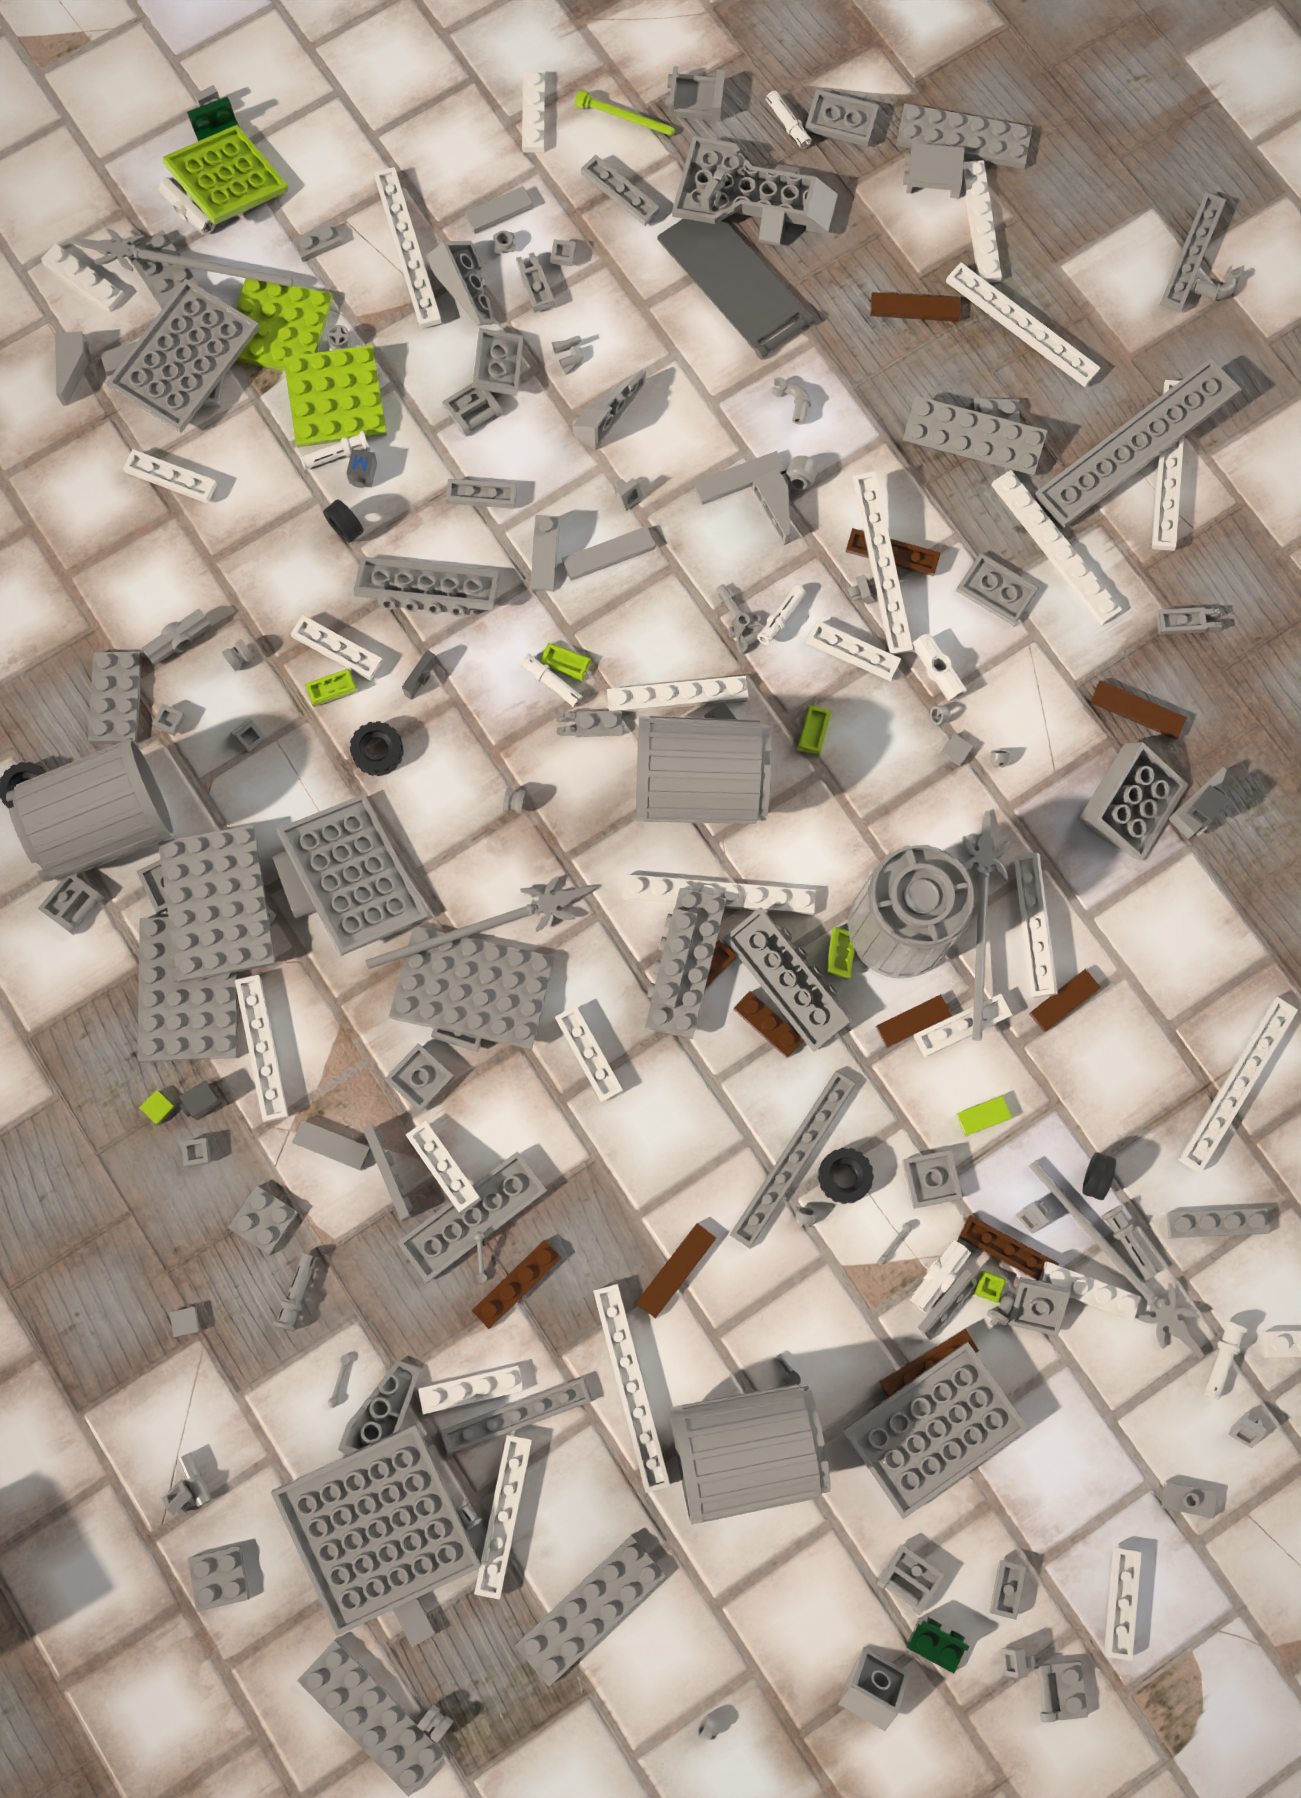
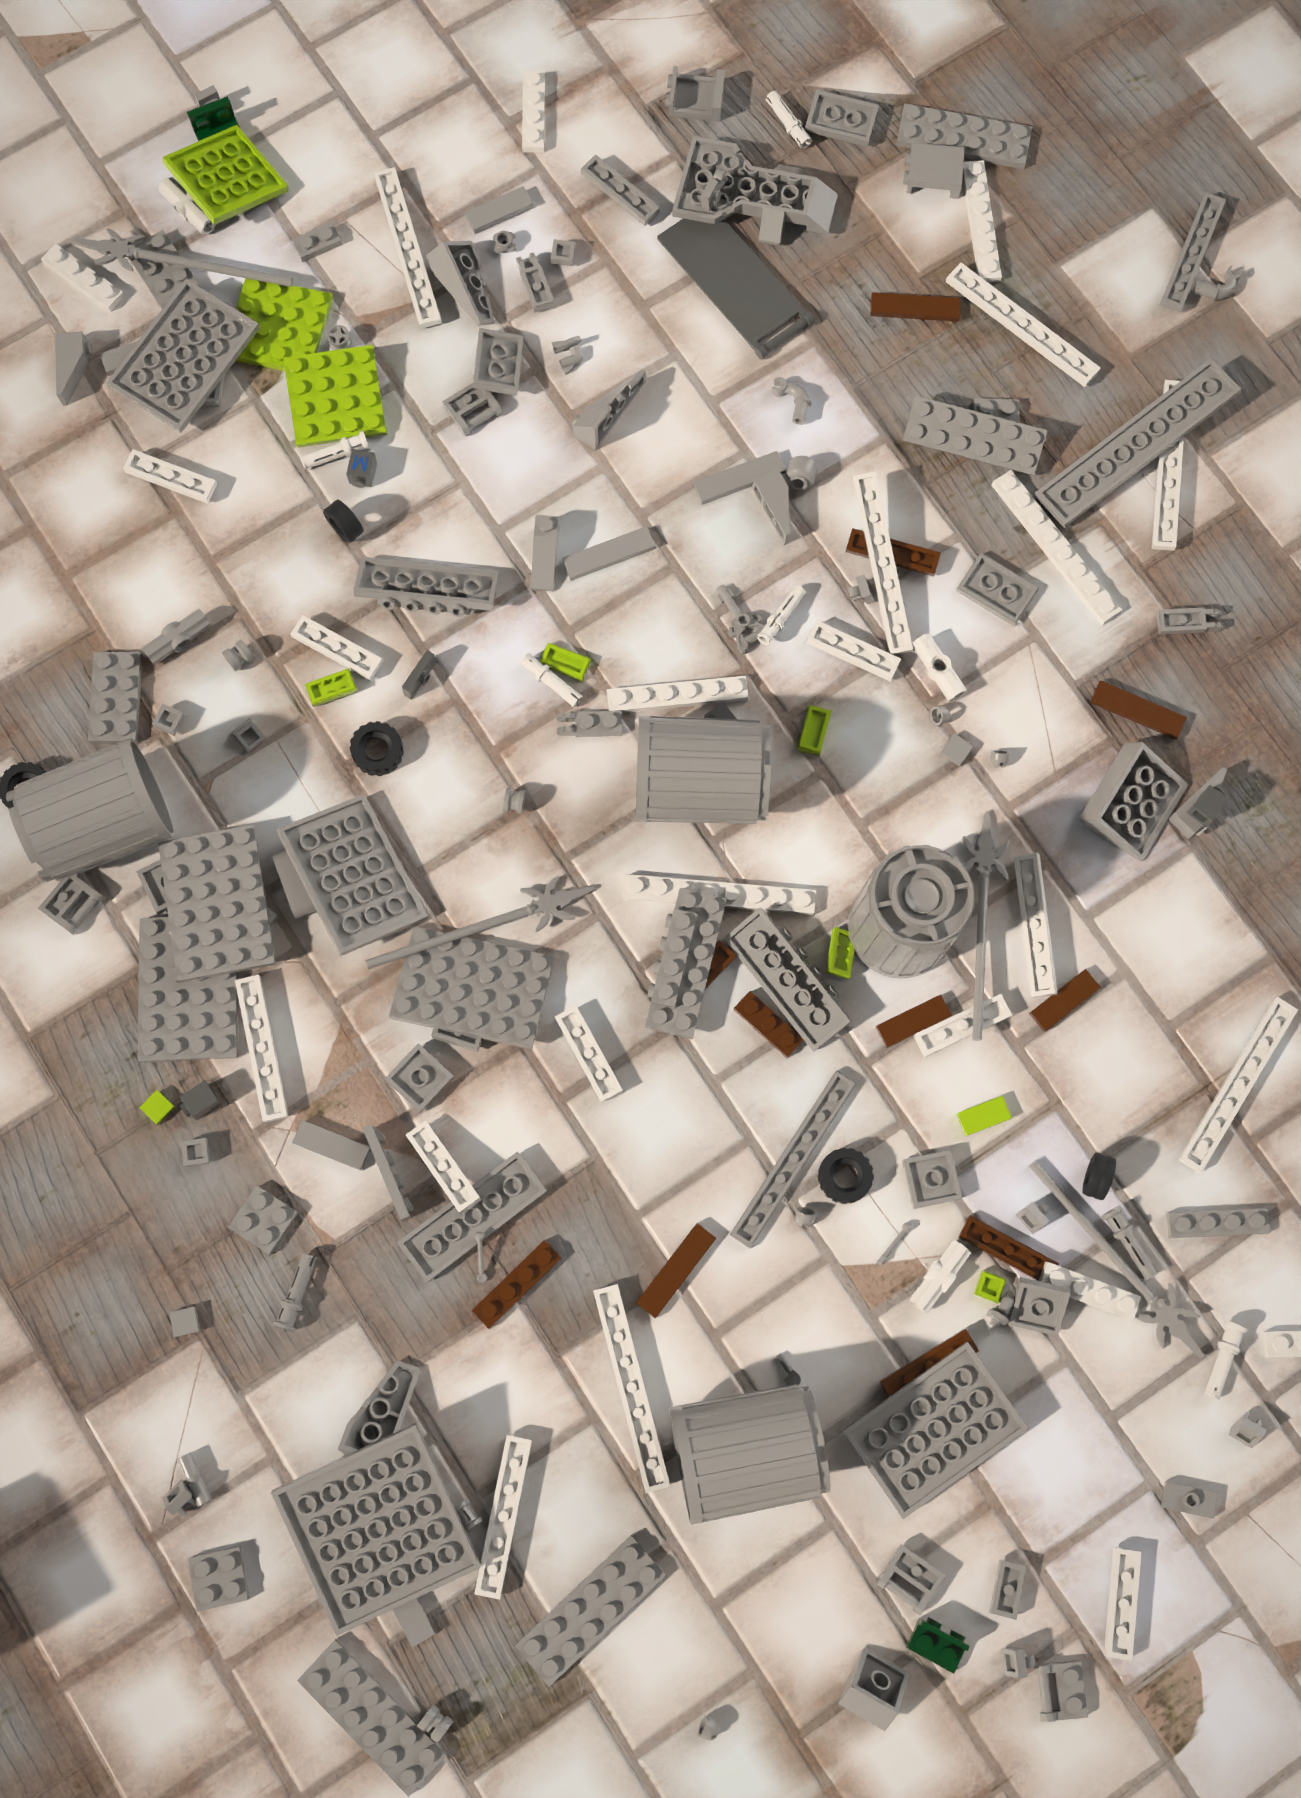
(345, 1360): light grey hinge -> none
(470, 1390): white plate -> none
(481, 493): light grey plate -> none
(515, 1416): light grey tile -> none
(584, 100): lime piece -> none
(628, 493): light grey tile -> none
(948, 1305): light grey tile -> none

